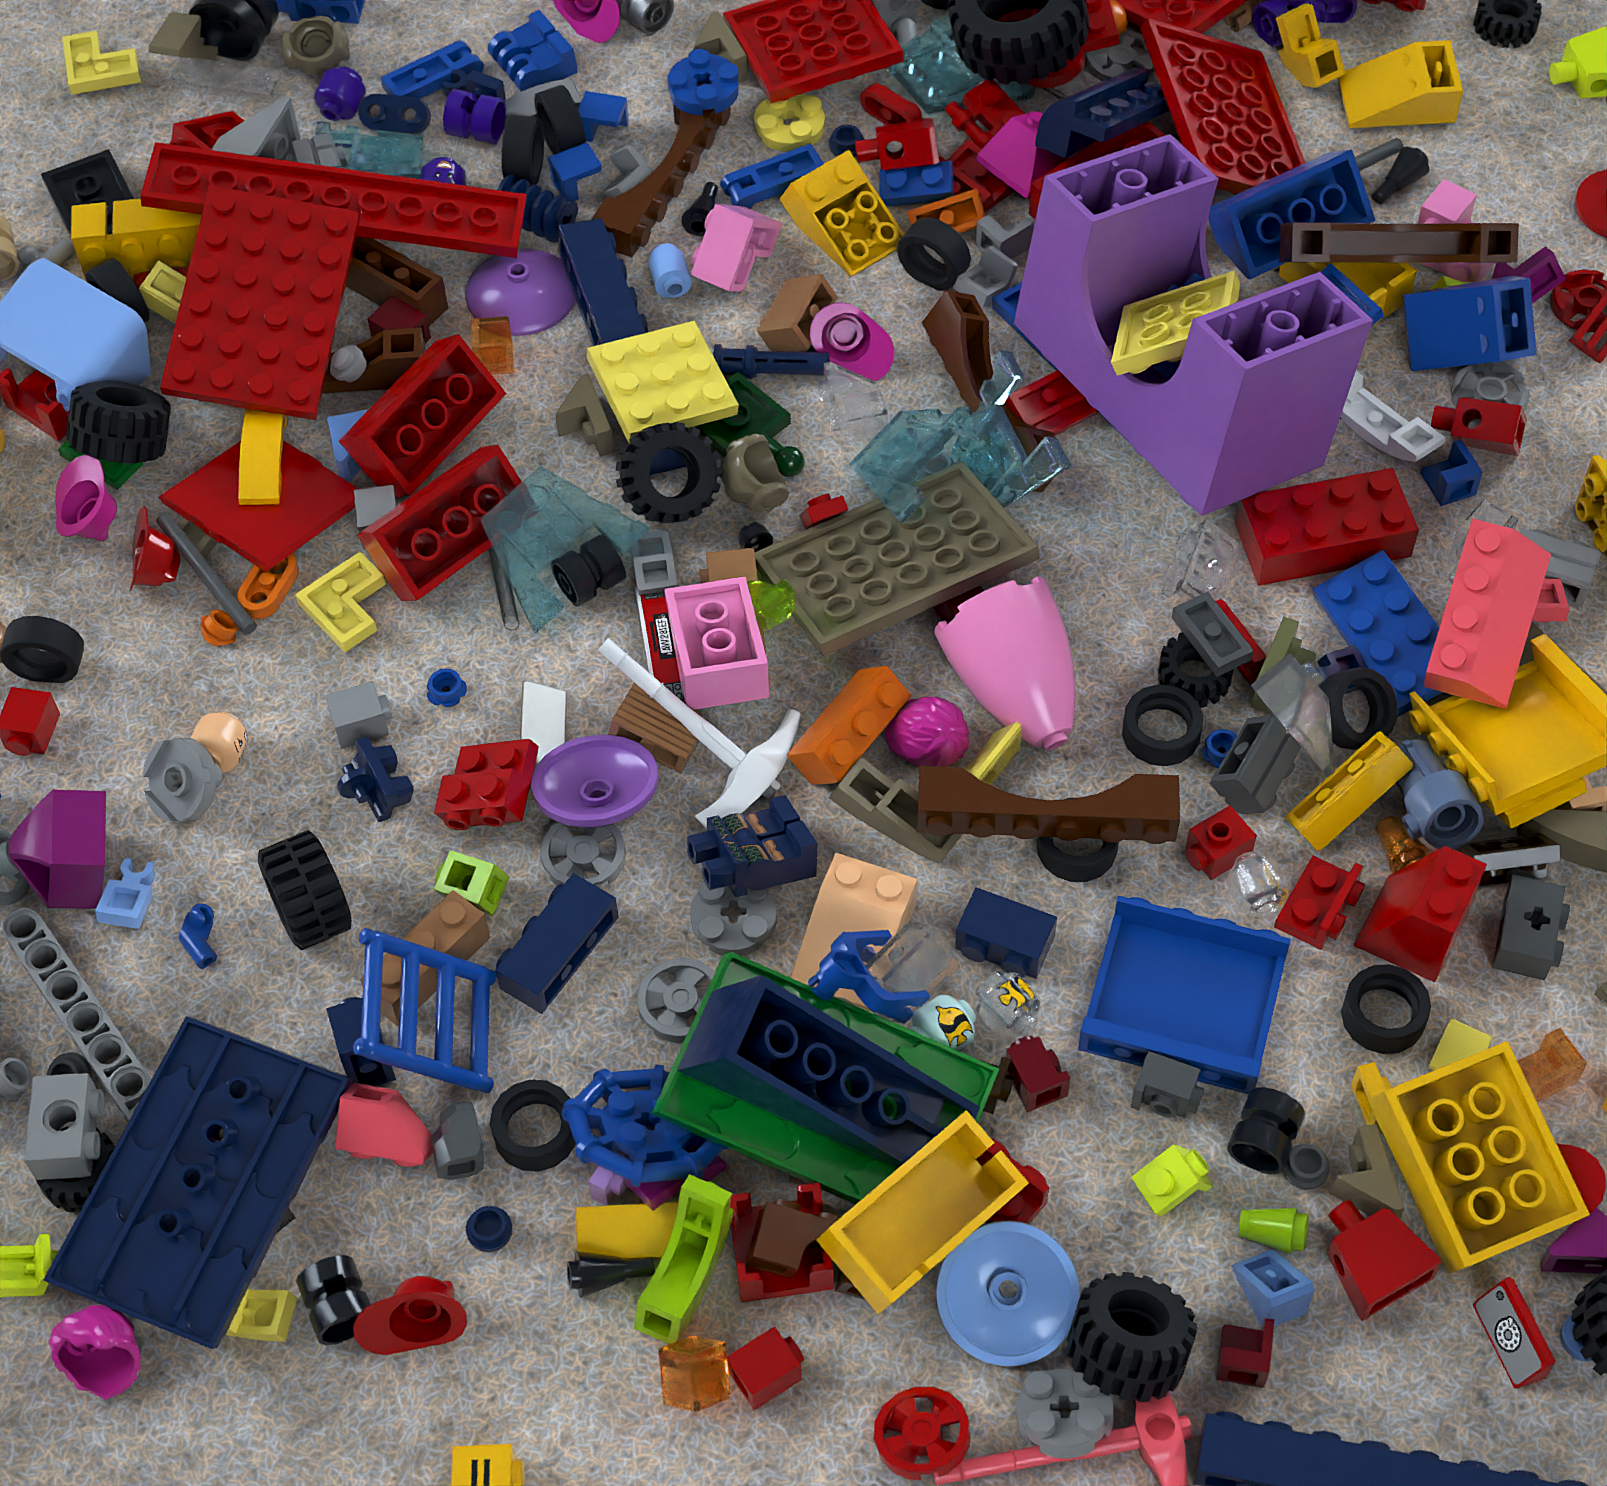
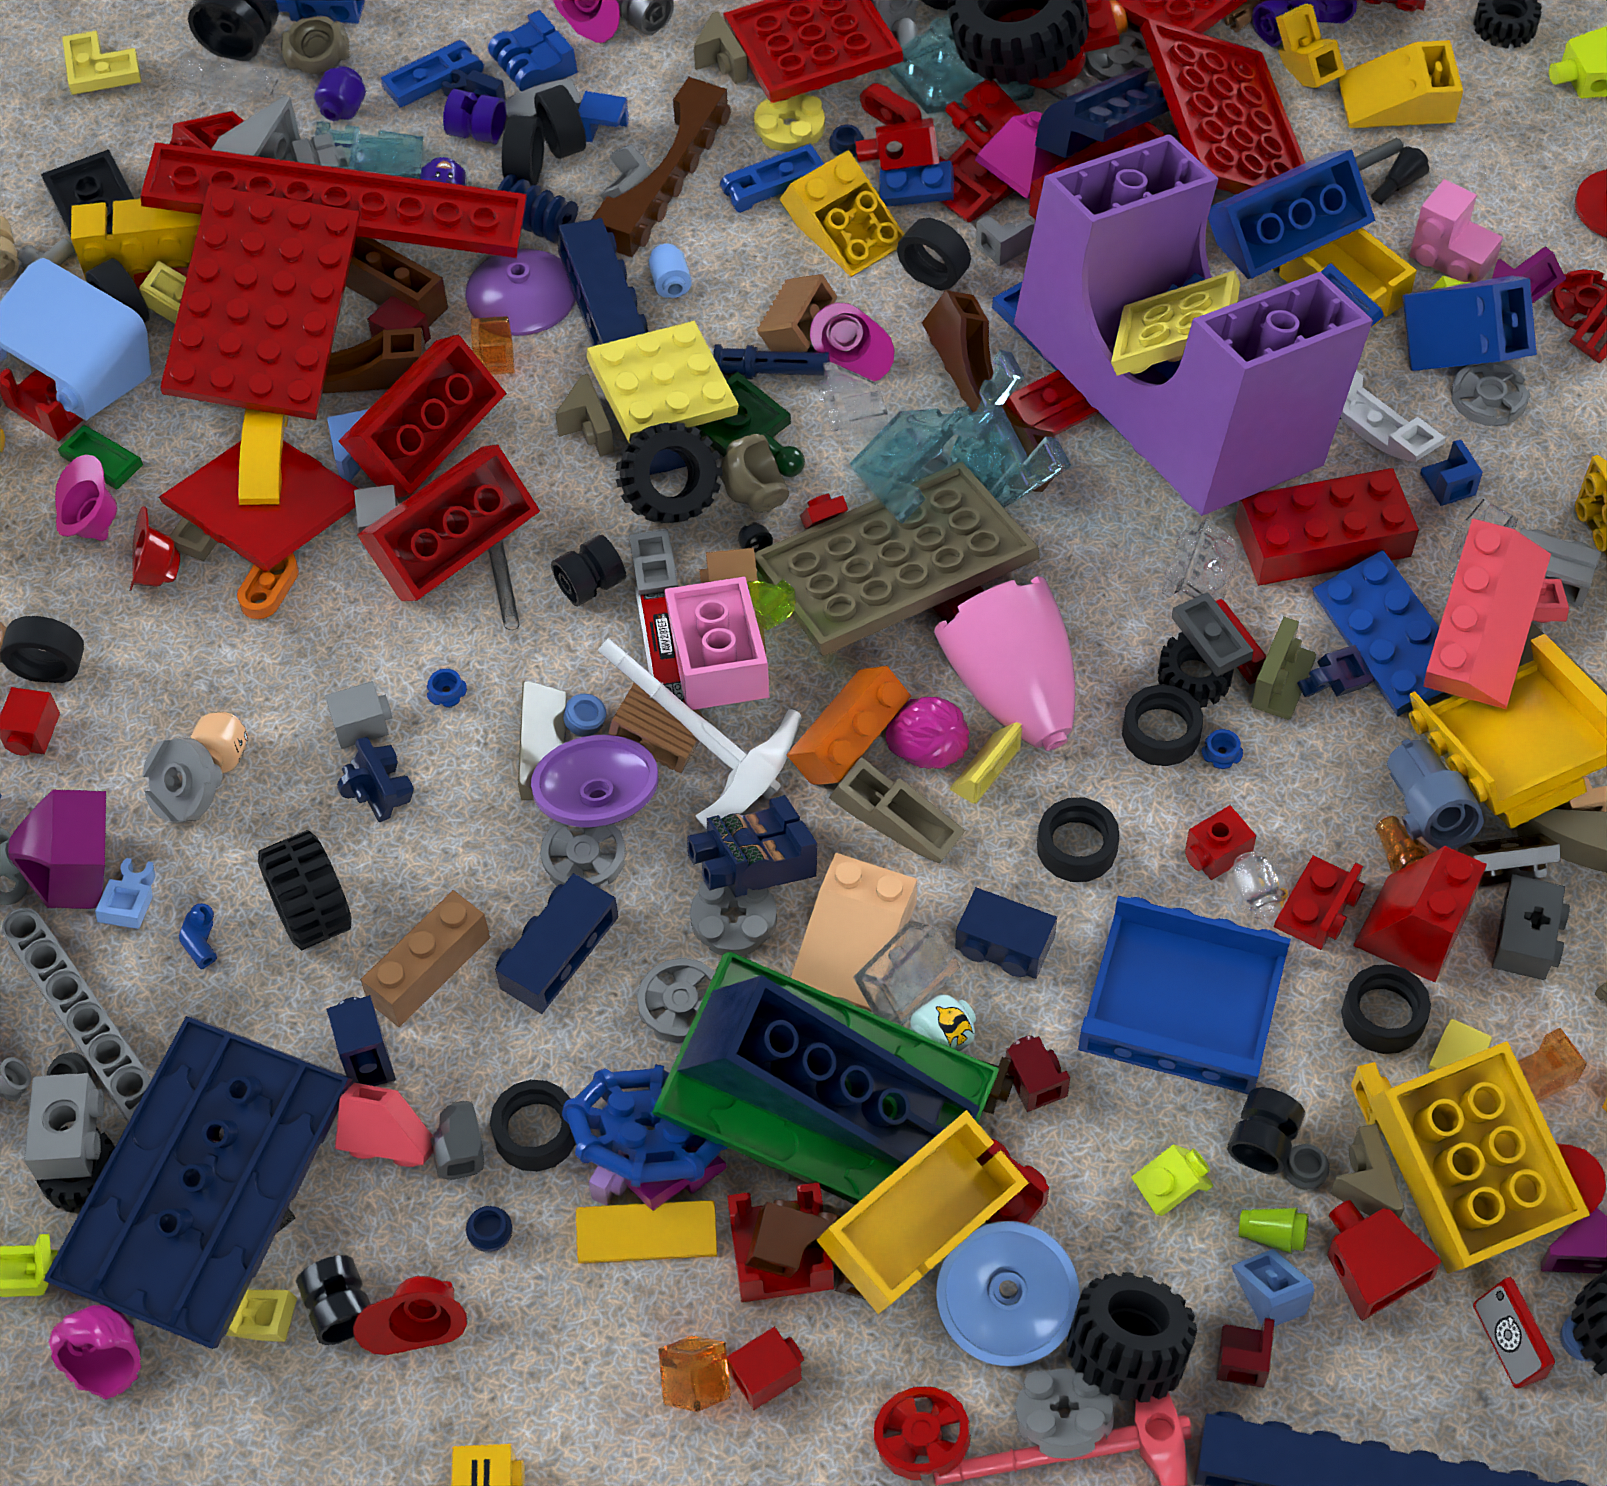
(118, 422): black tyre -> none
(181, 38): dark tan slope -> none
(207, 574): dark grey bar -> none
(218, 628): orange plate -> none
(335, 599): light yellow plate -> none
(348, 363): light grey plate -> none
(393, 113): dark blue plate -> none
(405, 1055): blue bar -> none
(485, 880): lime brick -> none
(487, 785): red plate -> none
(538, 525): clear light blue wing -> none
(572, 166): blue panel -> none
(584, 714): none -> medium blue tile
(597, 1272): black cone -> none
(688, 1261): lime arch -> none
(695, 216): black cone -> none
(699, 68): blue plate -> none
(731, 244): bright pink brick -> none
(845, 969): blue piece -> none
(957, 211): orange slope -> none
(989, 277): light grey bracket -> none
(1007, 1004): clear head -> none
(1137, 809): reddish brown arch -> none
(1167, 1087): dark grey brick -> none
(1256, 765): dark grey brick -> none
(1301, 707): clear slope -> none
(1349, 791): yellow slope -> none
(1380, 699): black tyre -> none
(1398, 243): reddish brown arch -> none
(1499, 429): red torso -> none

